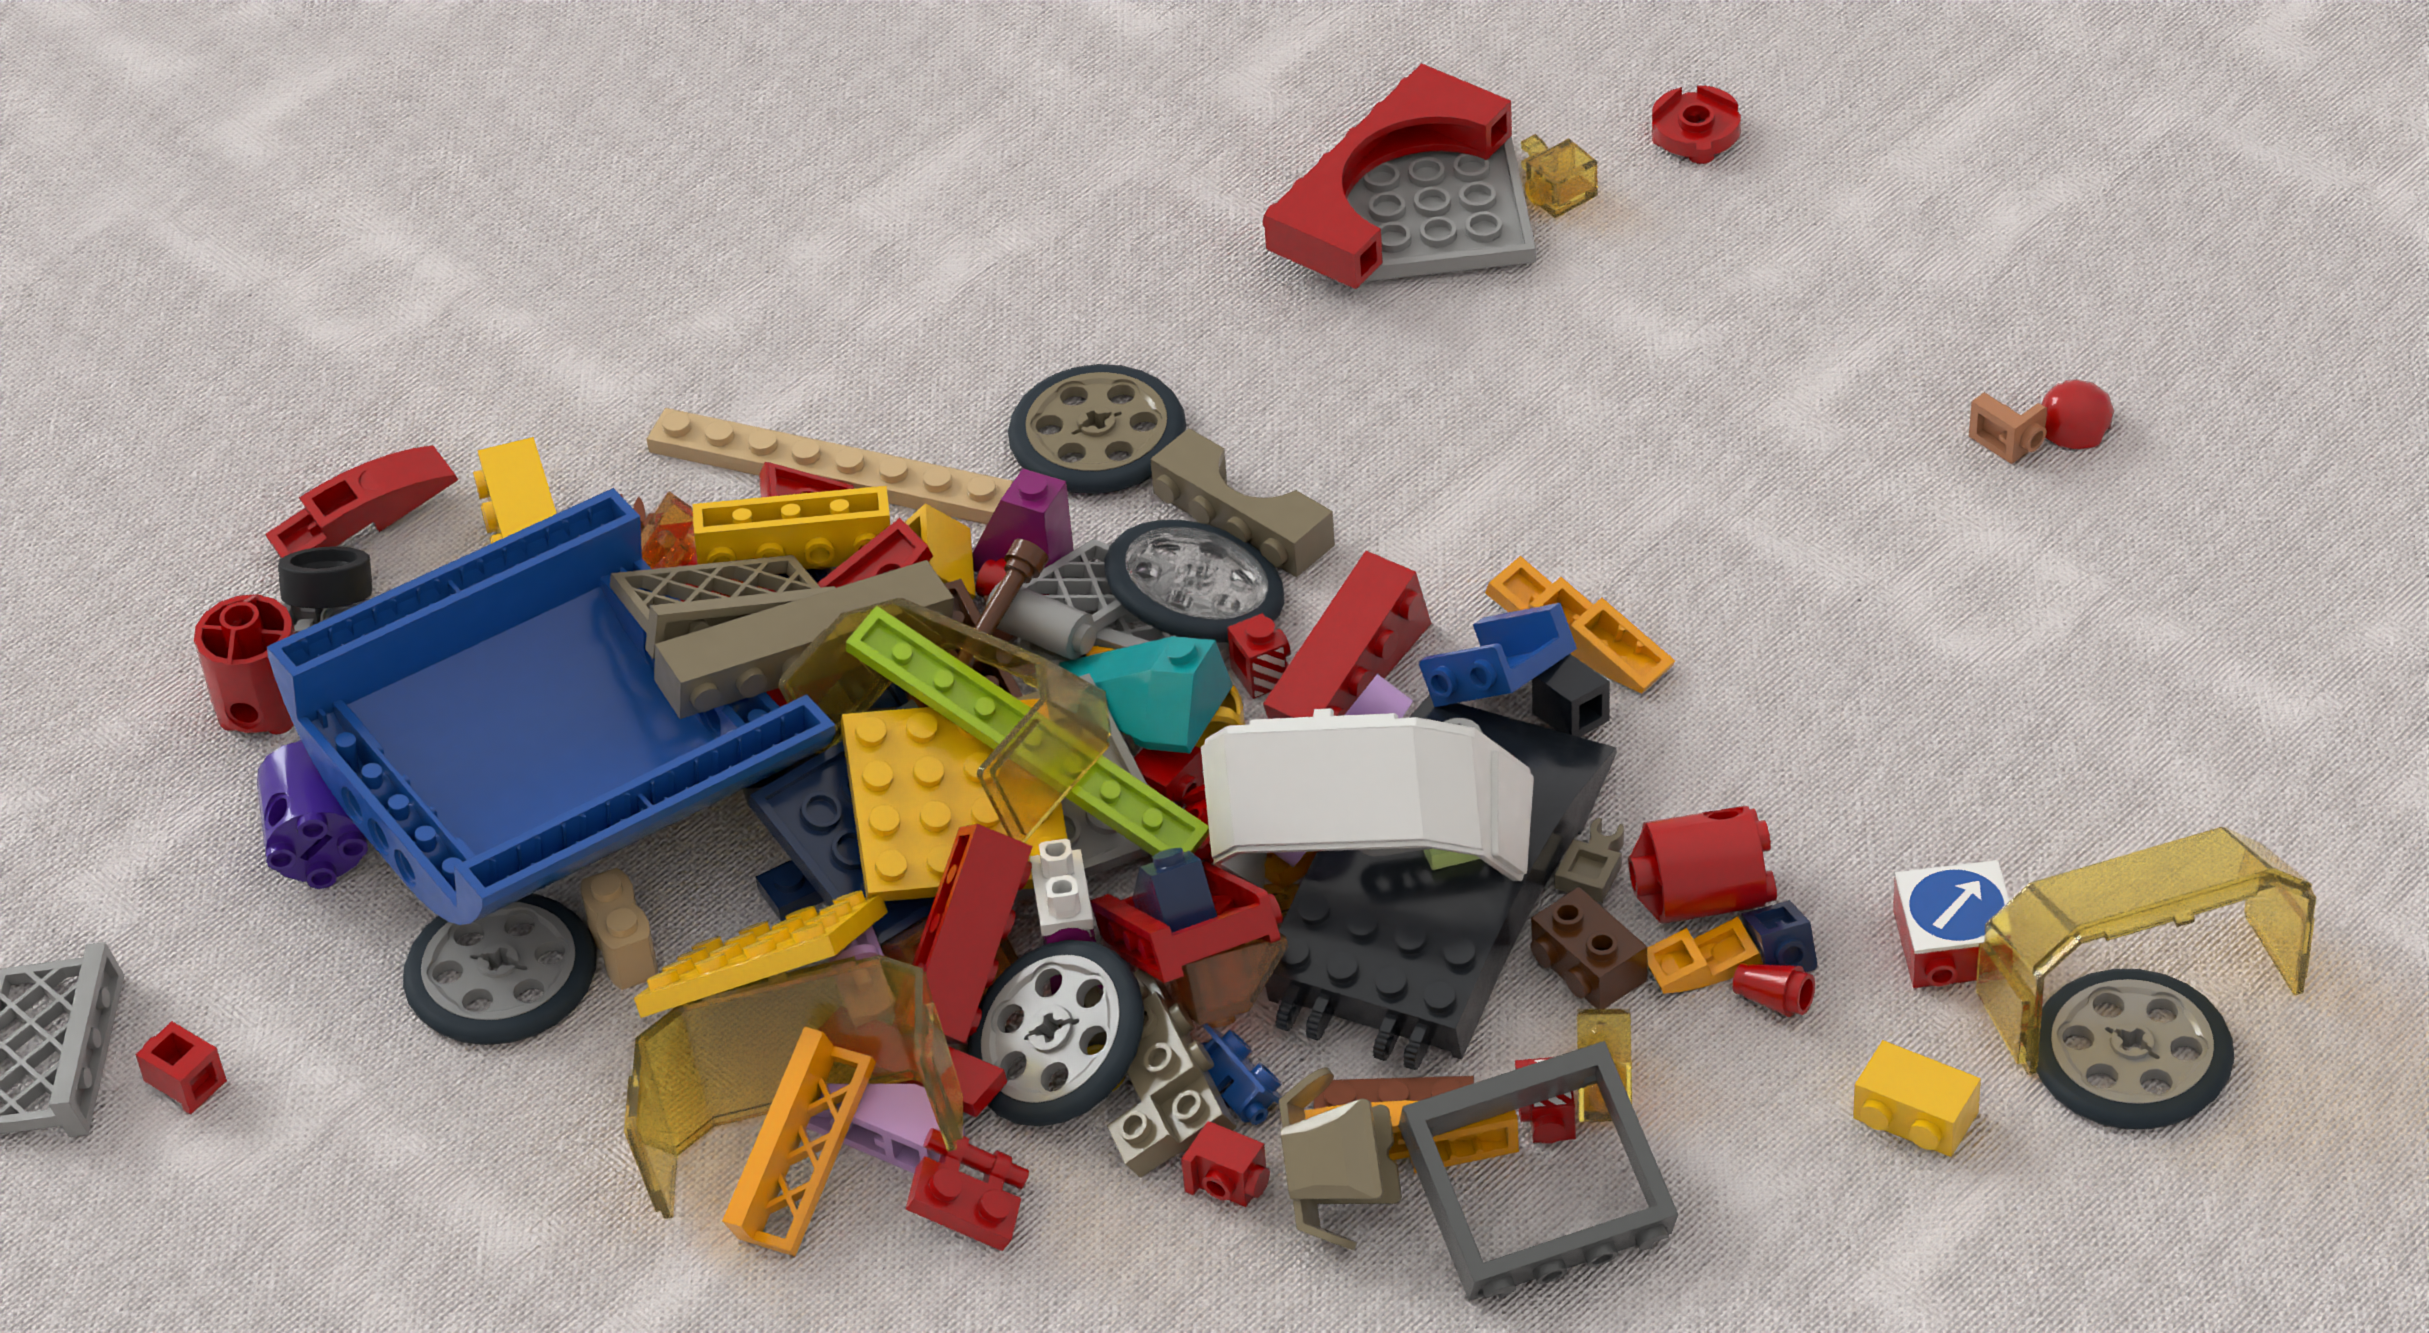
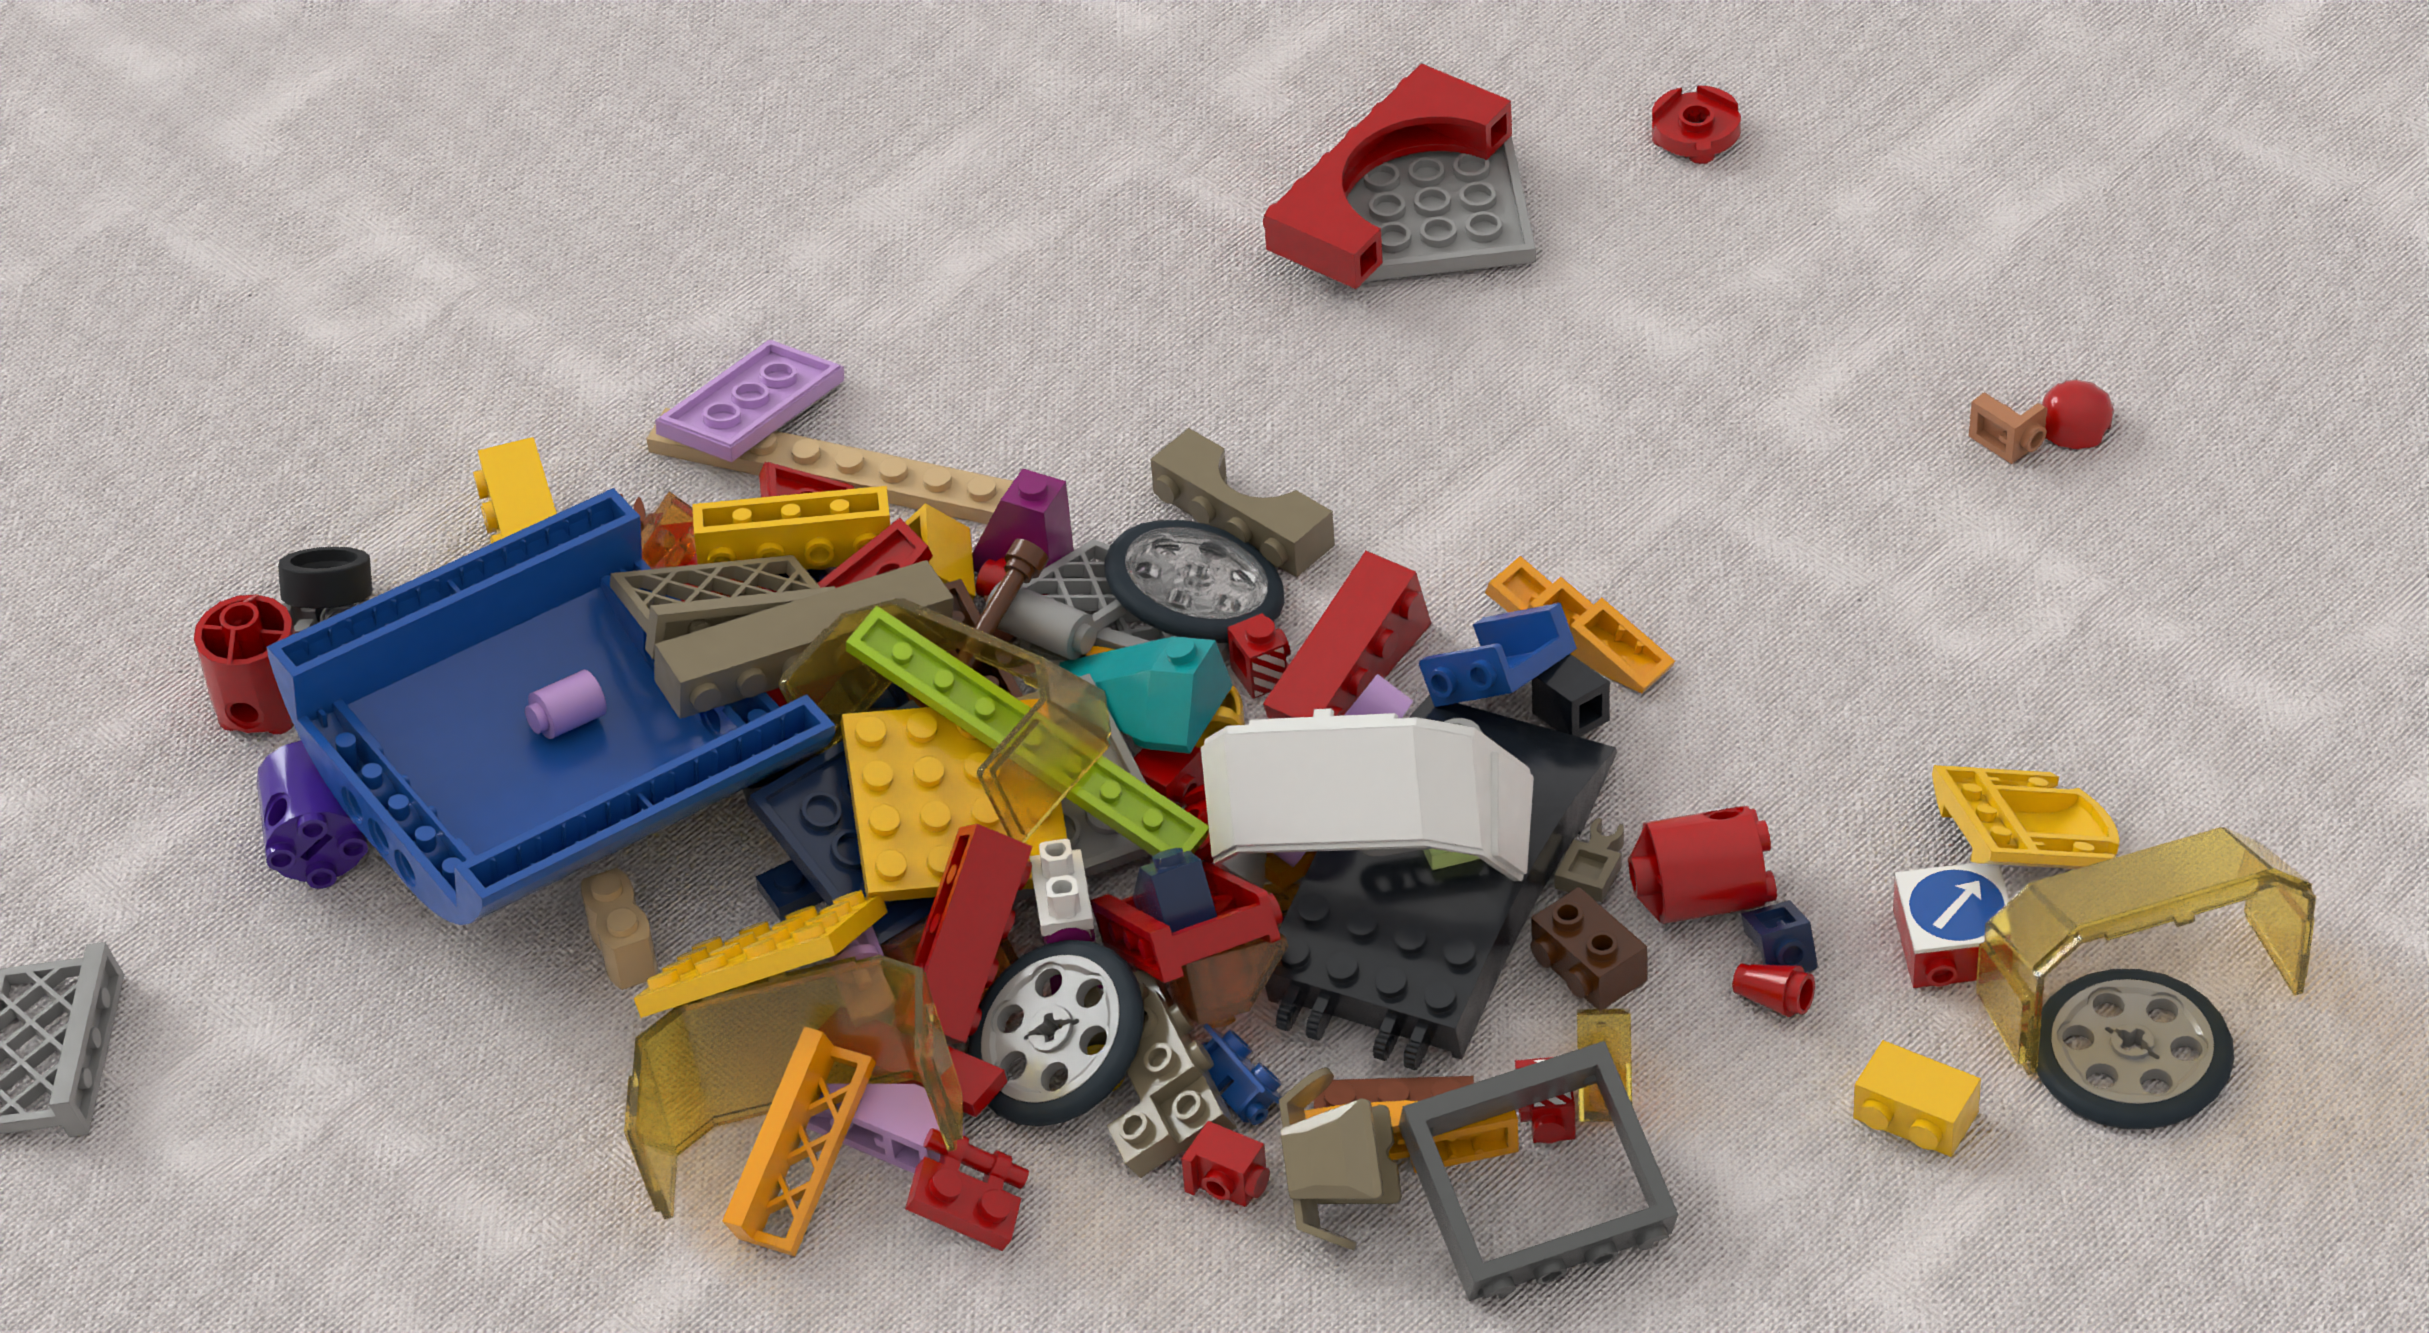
(181, 1066): red brick -> none
(366, 494): red slope -> none
(507, 1018): light grey wedge -> none
(565, 705): none -> lavender brick
(749, 400): none -> lavender tile
(1095, 426): dark tan wedge -> none
(1558, 176): clear yellow brick -> none
(1711, 958): light orange slope -> none
(2023, 818): none -> yellow slope

